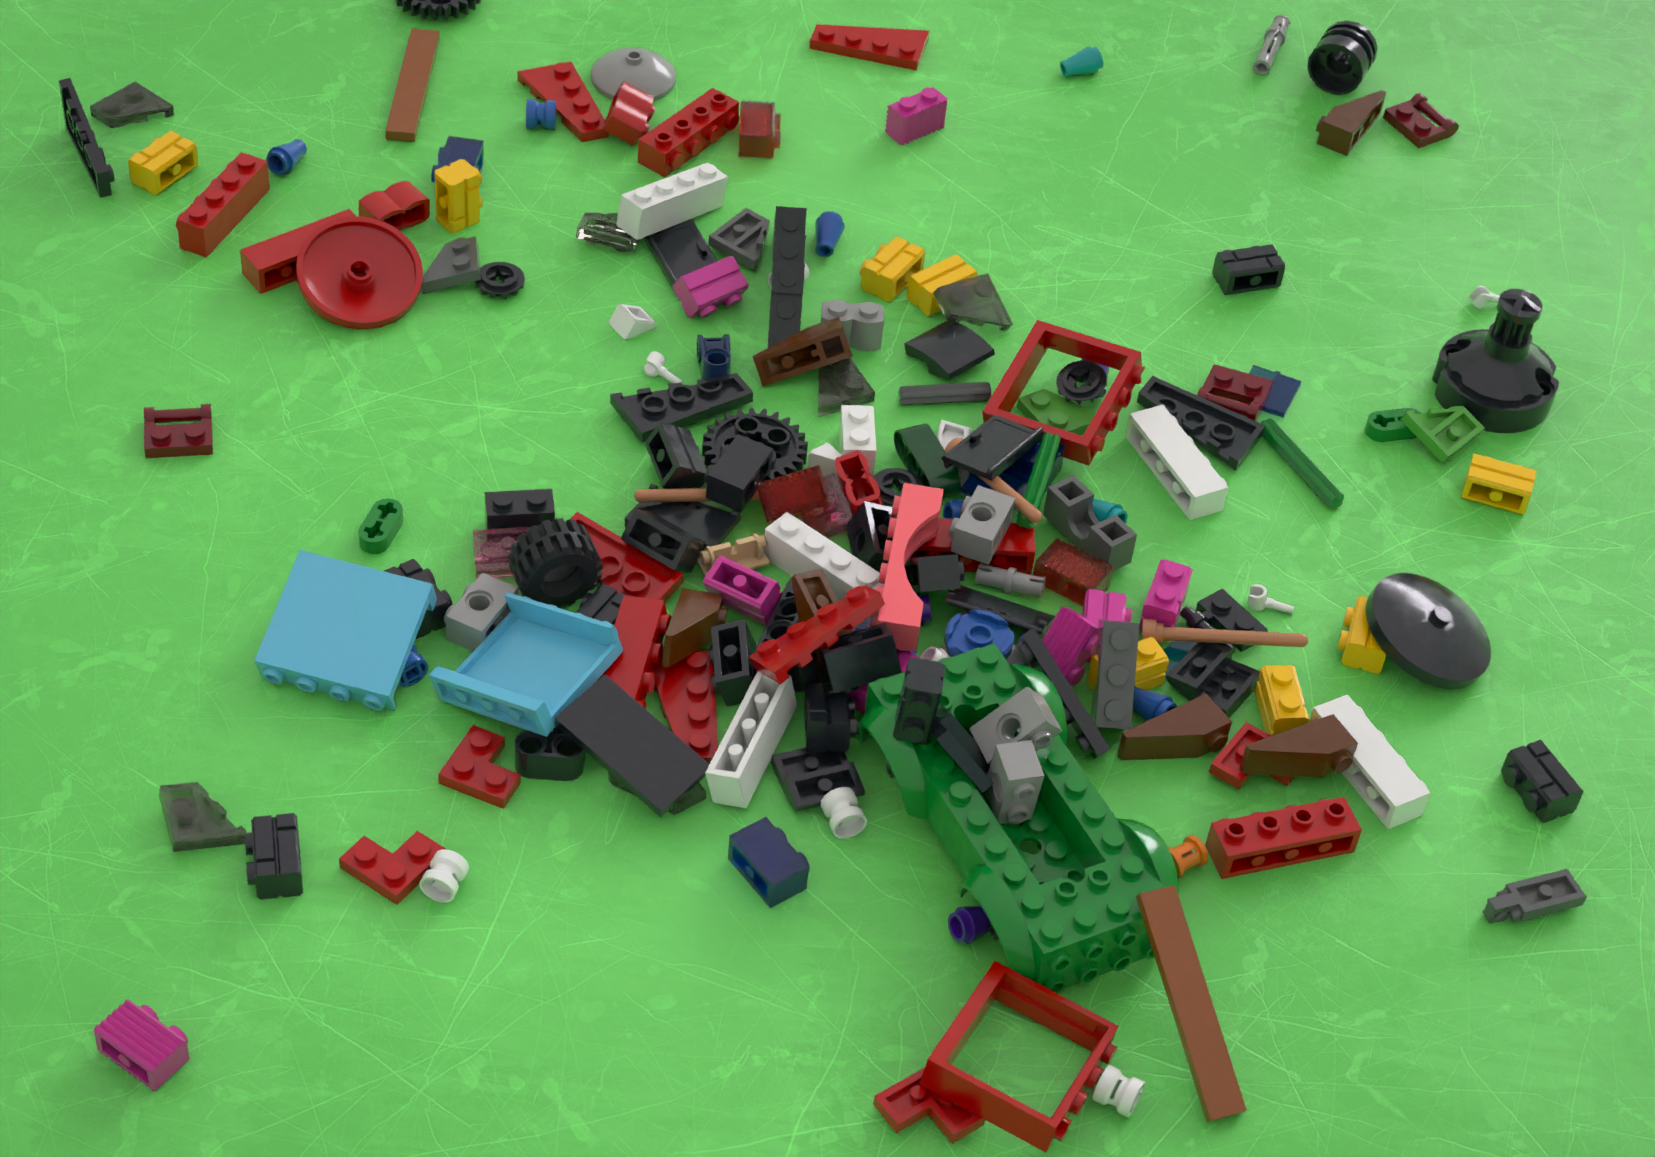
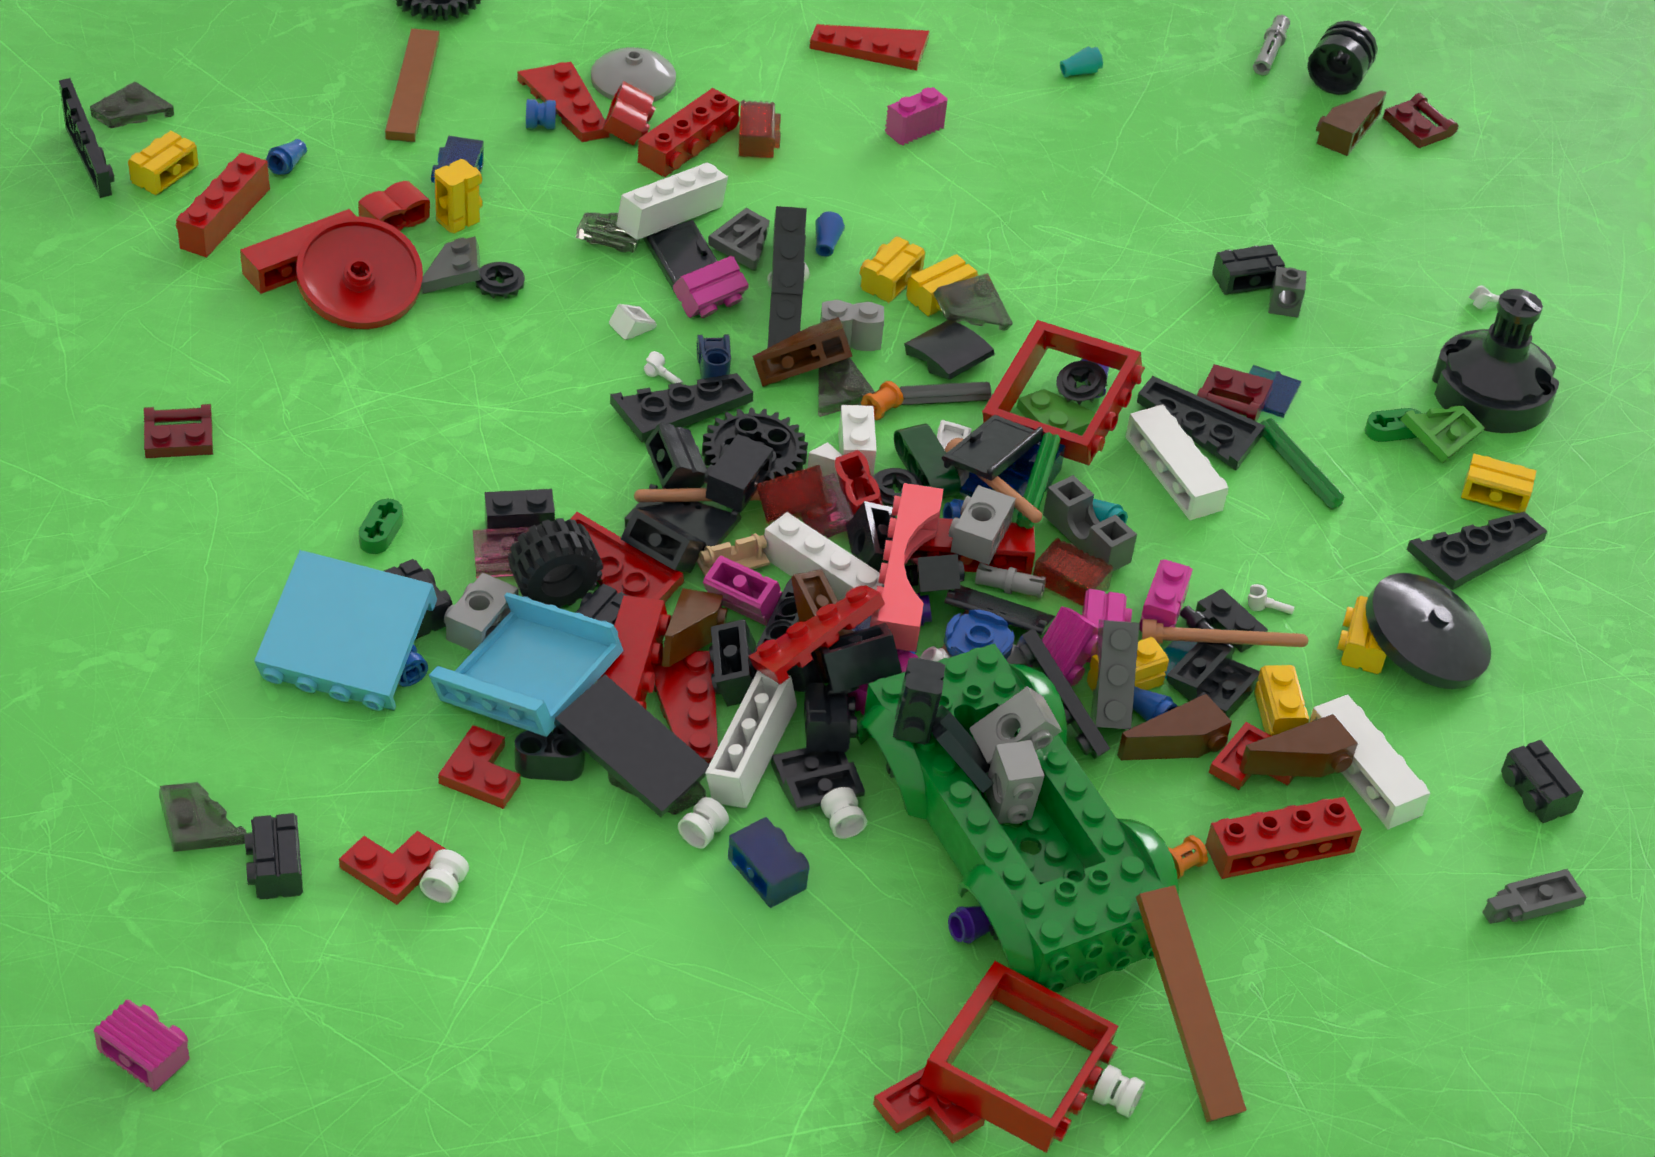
(706, 819): none -> white wheel
(886, 397): none -> orange bush
(1287, 291): none -> dark grey brick
(1477, 549): none -> black wing

